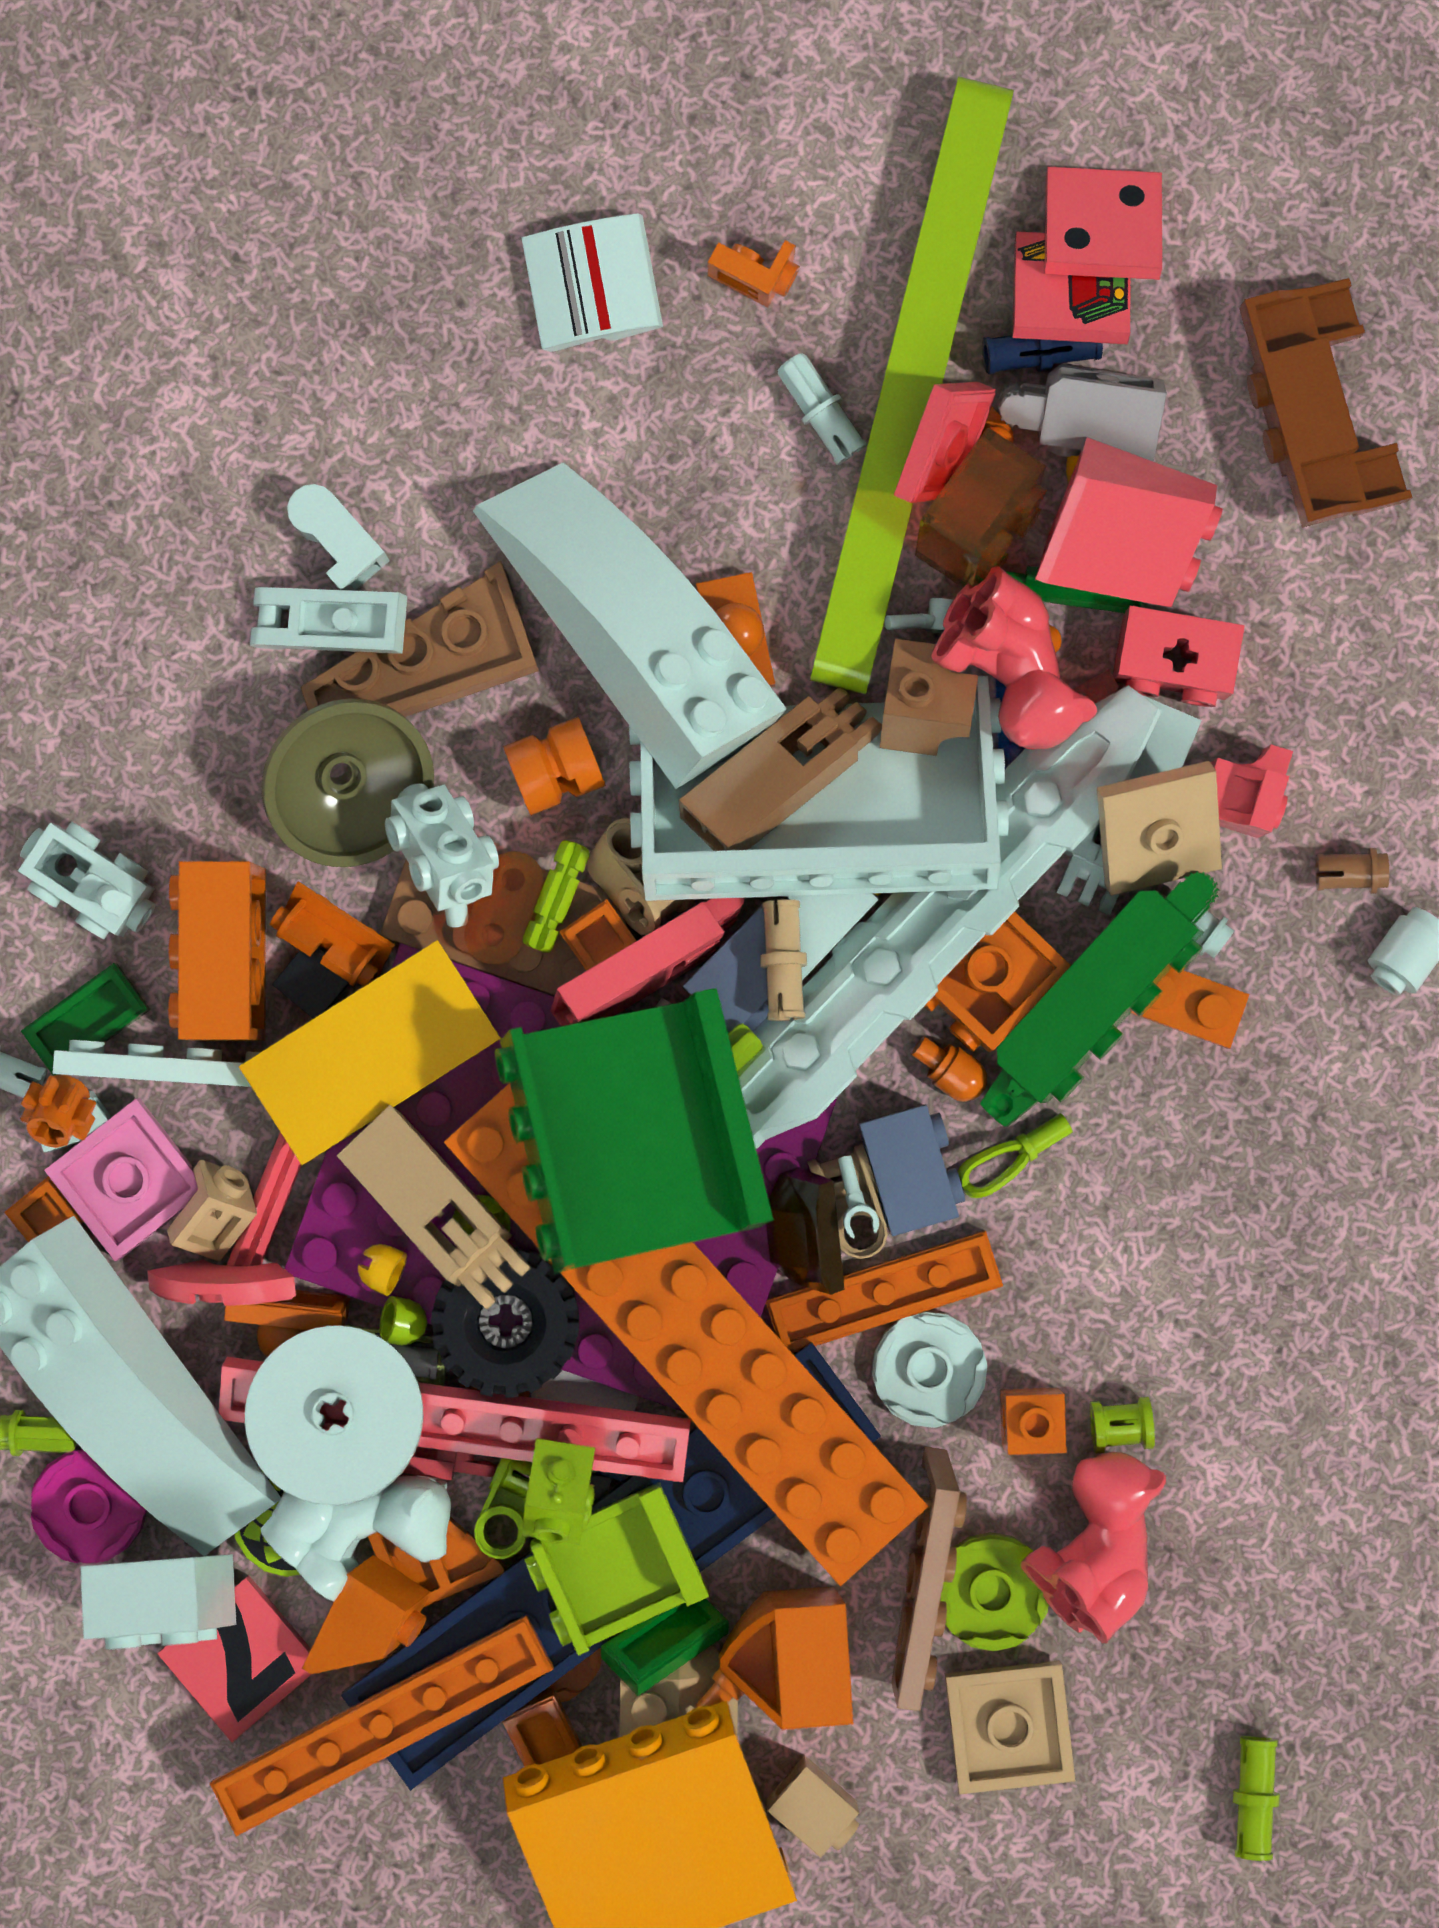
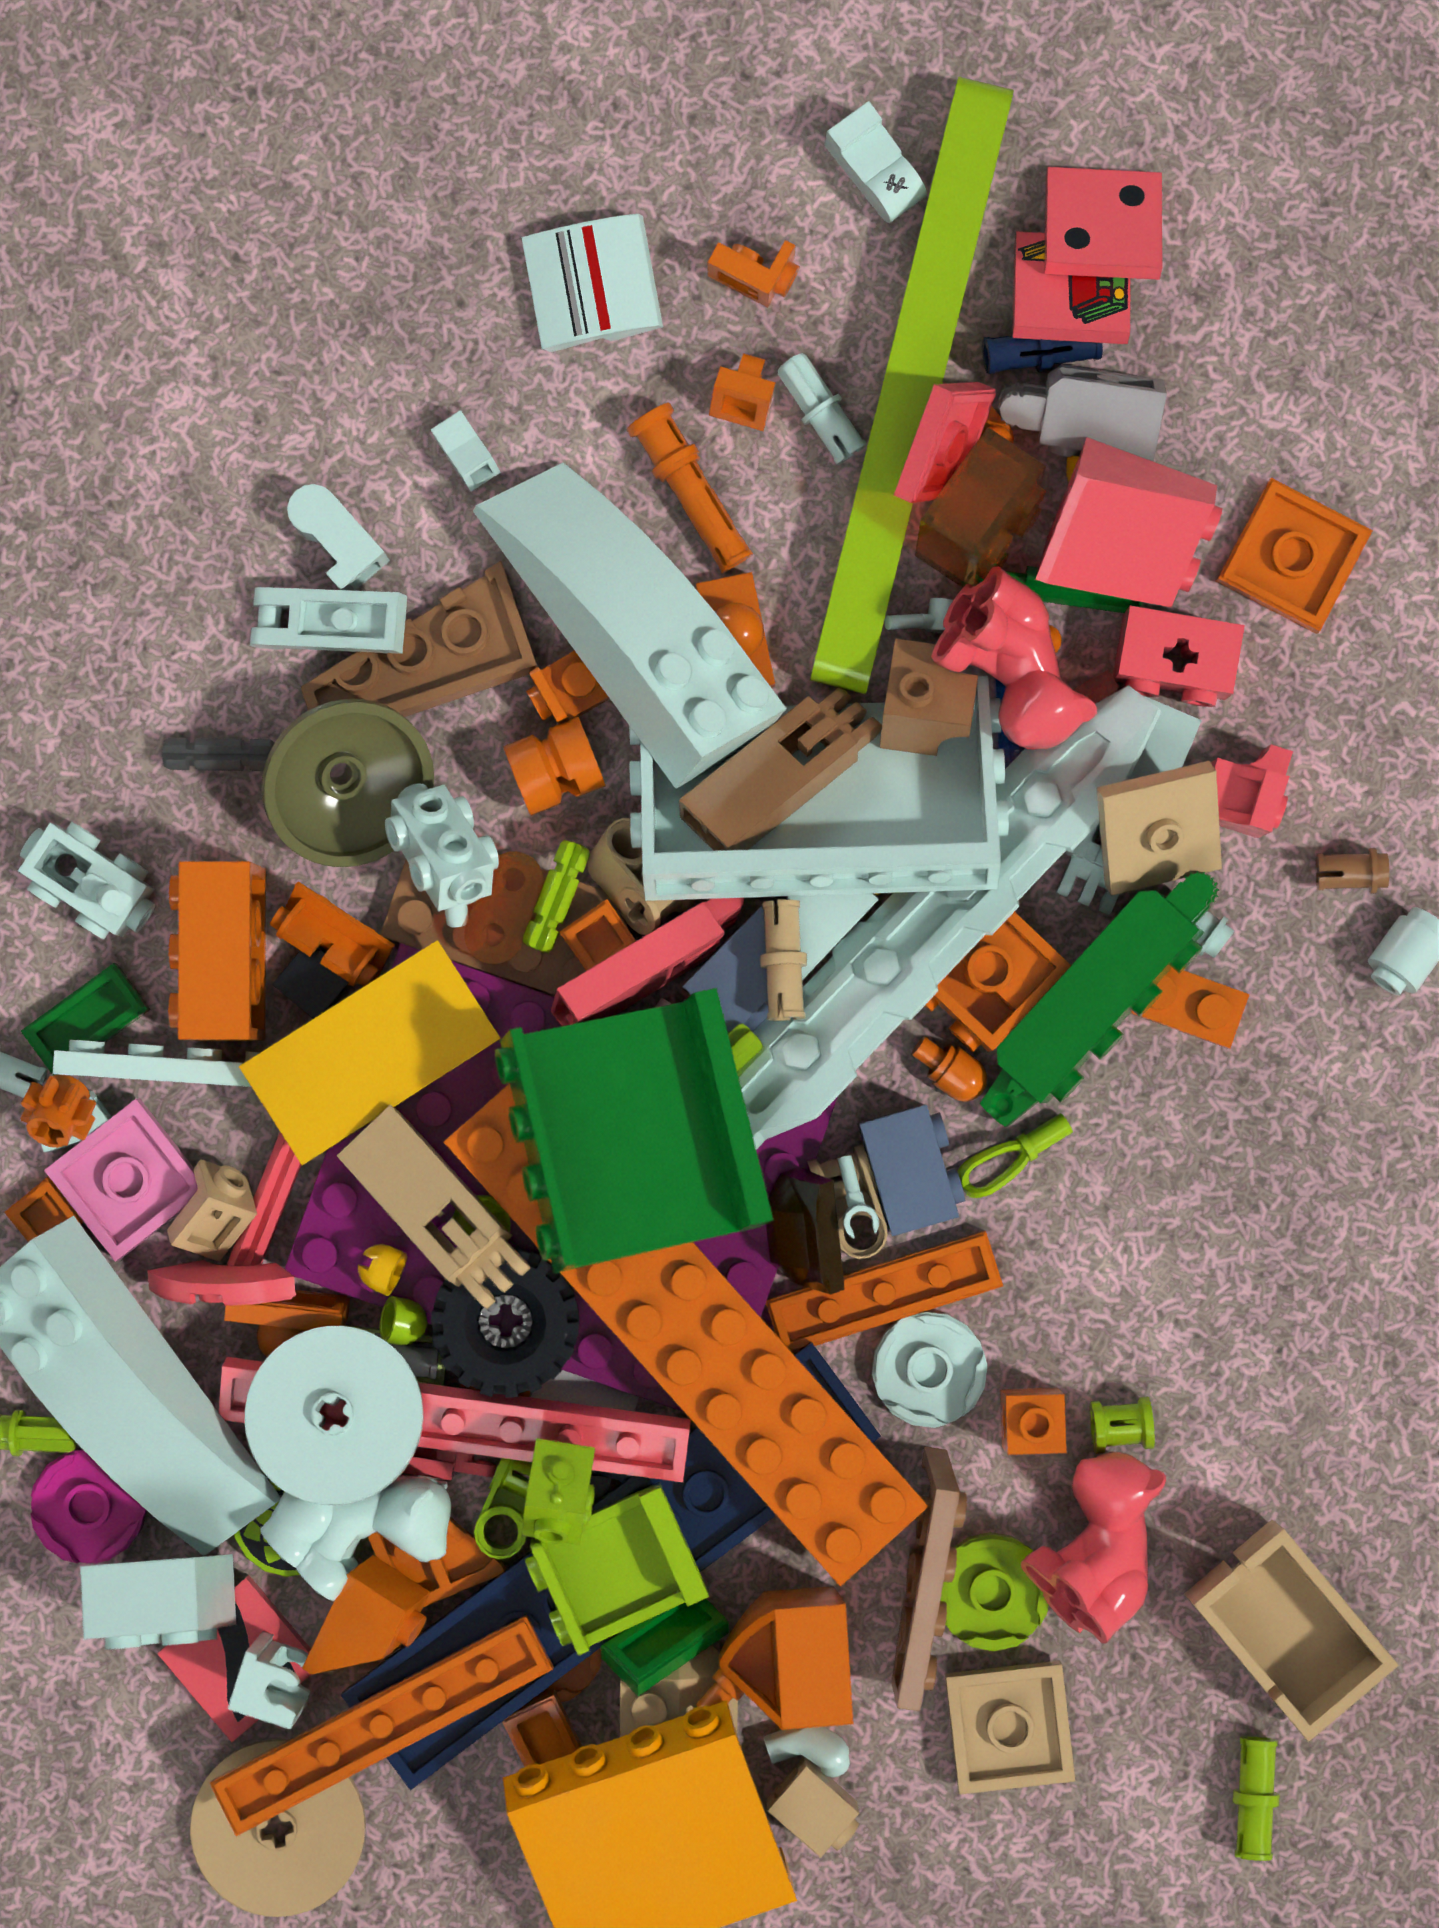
(215, 754): none -> dark grey axle
(267, 1688): none -> light aqua hinge
(273, 1875): none -> tan piece
(465, 451): none -> light aqua piece
(565, 689): none -> orange bracket
(677, 464): none -> orange pin
(743, 394): none -> orange tile
(815, 1744): none -> light aqua arm
(875, 163): none -> light aqua leg
(1291, 1630): none -> tan piece
(1294, 555): none -> orange tile
(1306, 405): dark orange bracket -> none

